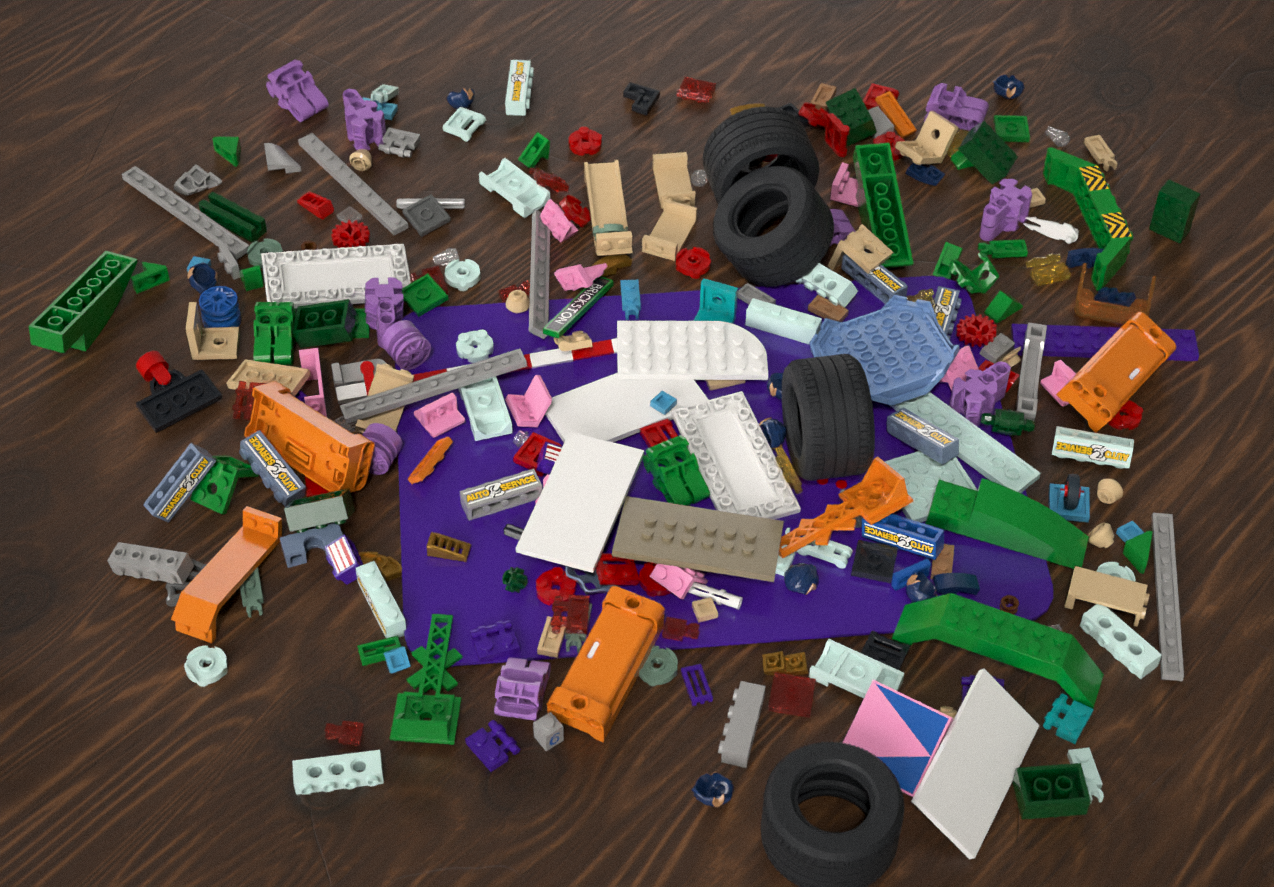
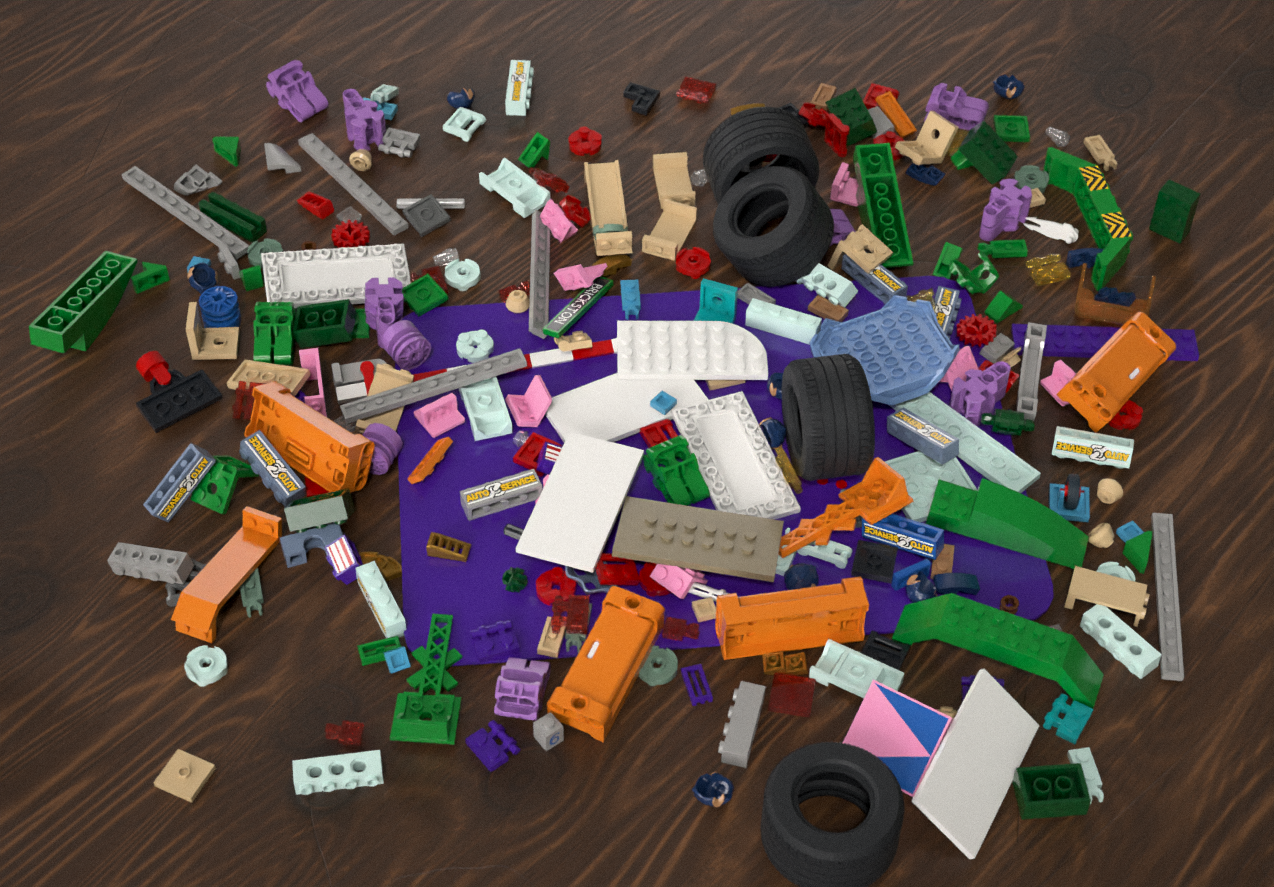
(184, 775): none -> tan plate
(791, 619): none -> orange piece
(1039, 179): none -> sand green plate

